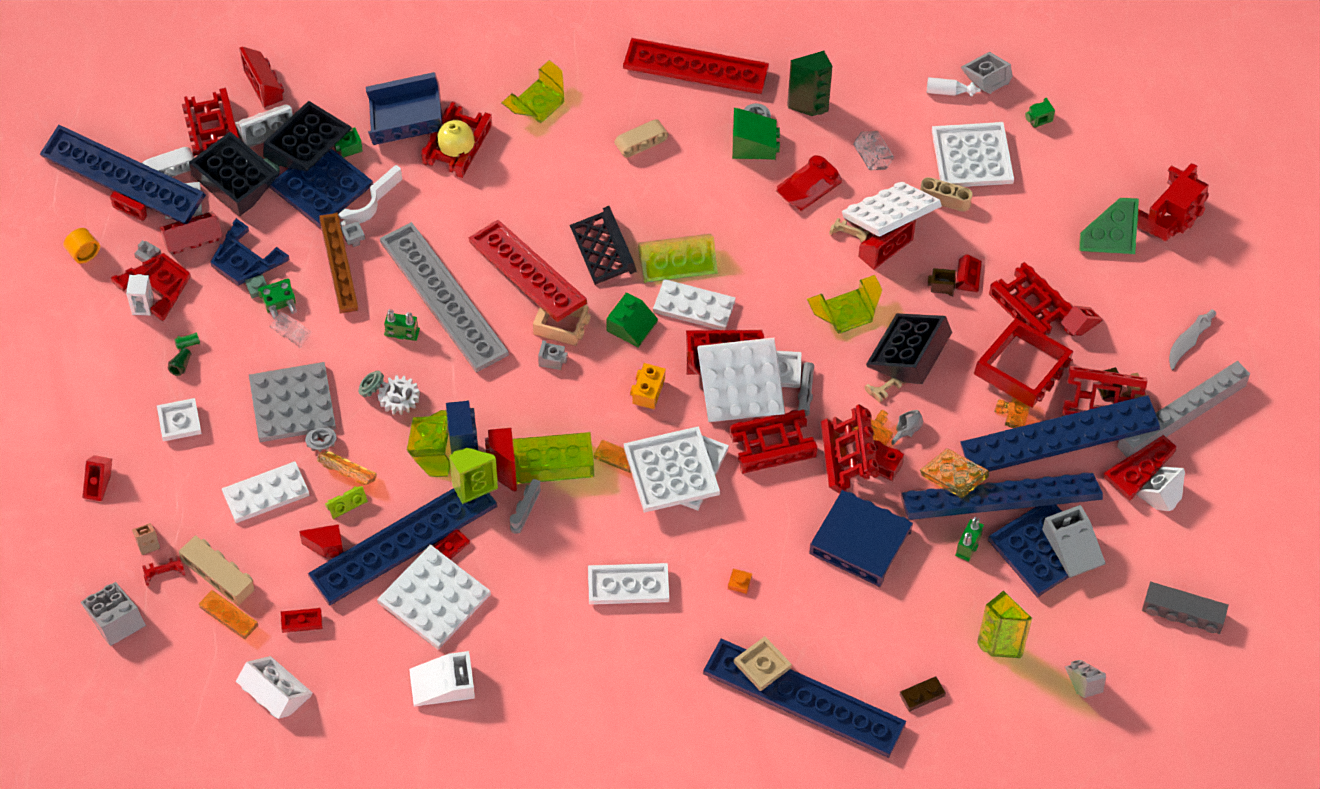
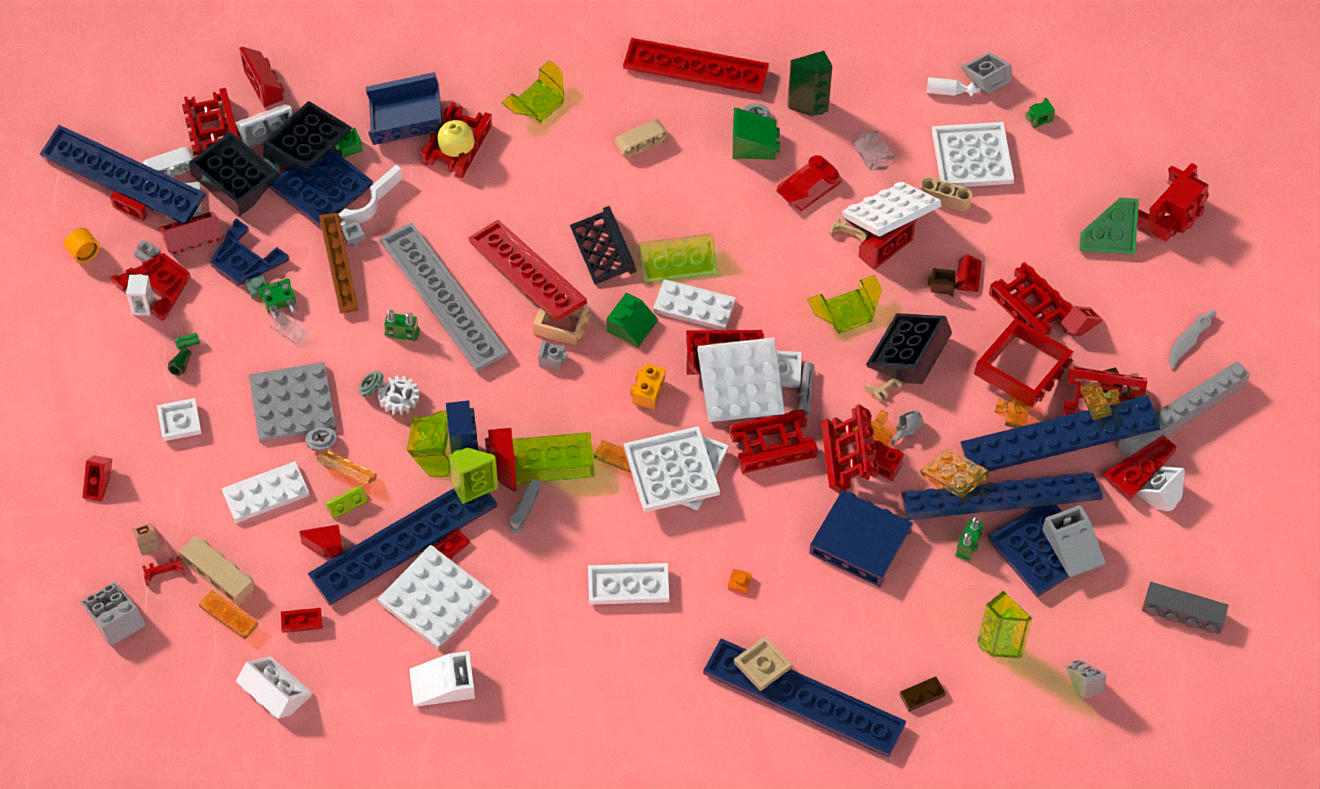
(1098, 401): none -> clear yellow plate

